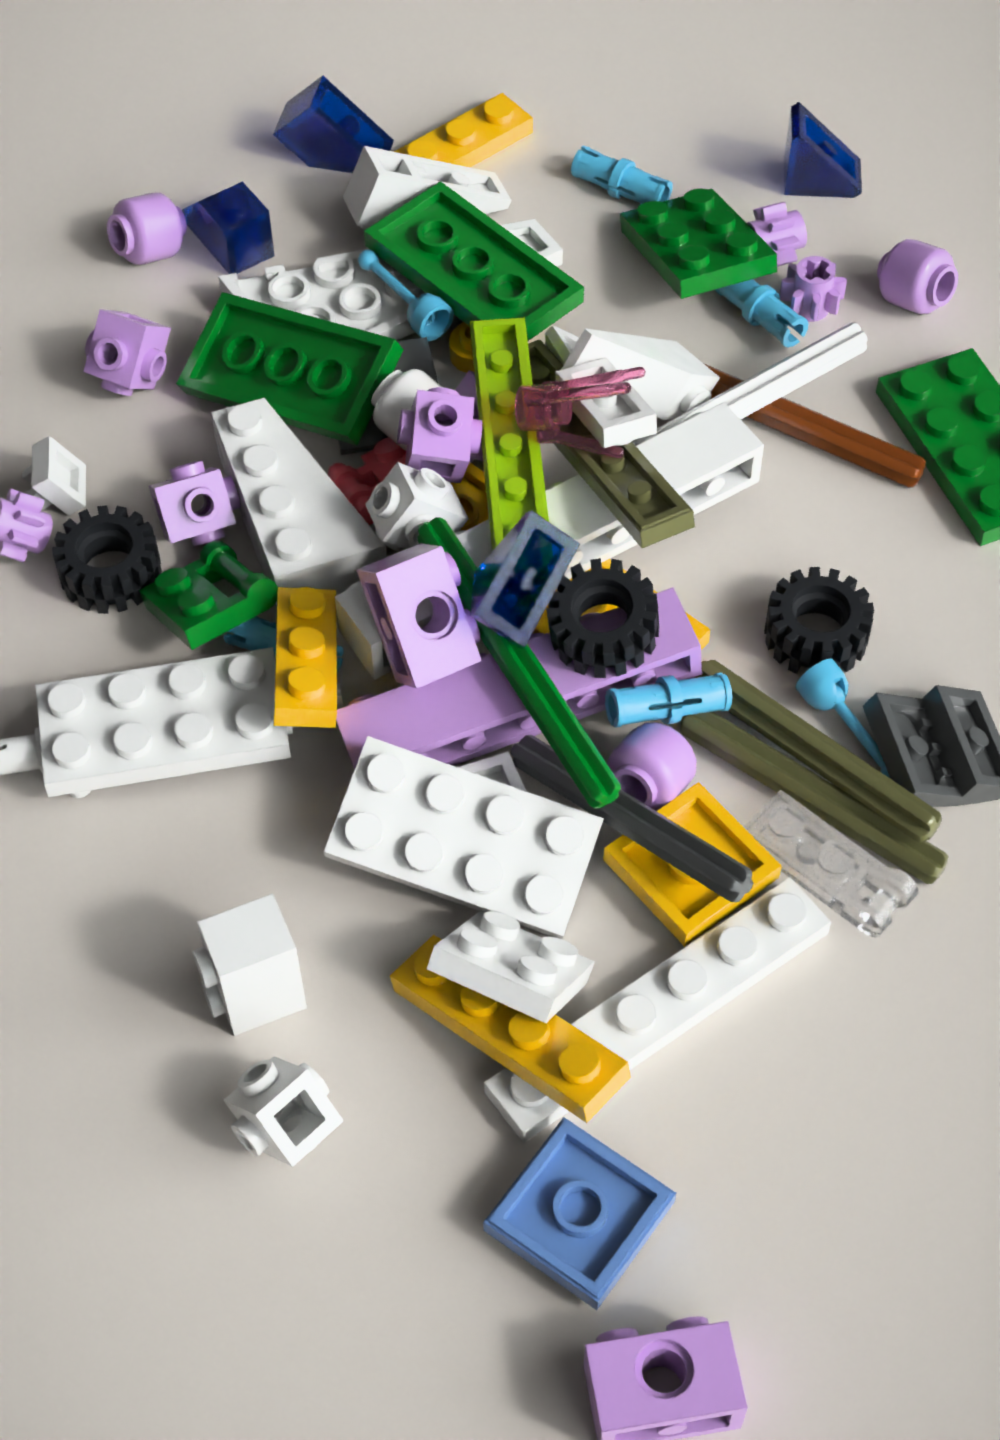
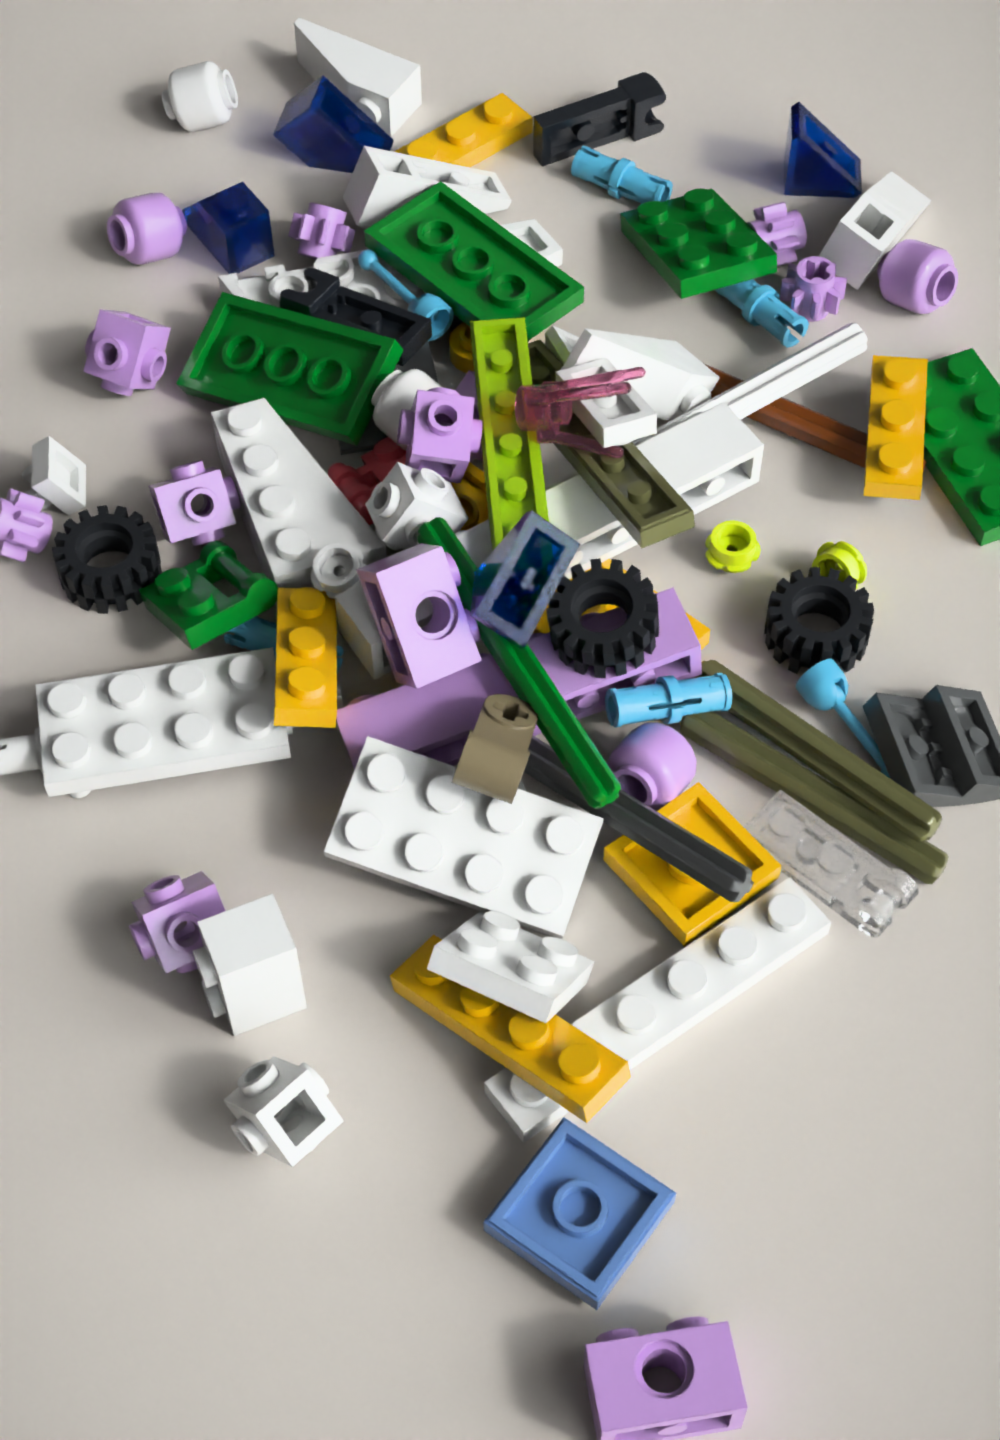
(170, 919): none -> lavender brick
(200, 96): none -> white head
(321, 231): none -> lavender gear
(328, 560): none -> white plate
(353, 309): none -> black plate
(373, 79): none -> white slope
(497, 748): none -> dark tan piece
(599, 119): none -> black plate
(736, 537): none -> neon yellow plate
(841, 557): none -> neon yellow plate
(873, 228): none -> white slope
(896, 427): none -> yellow plate

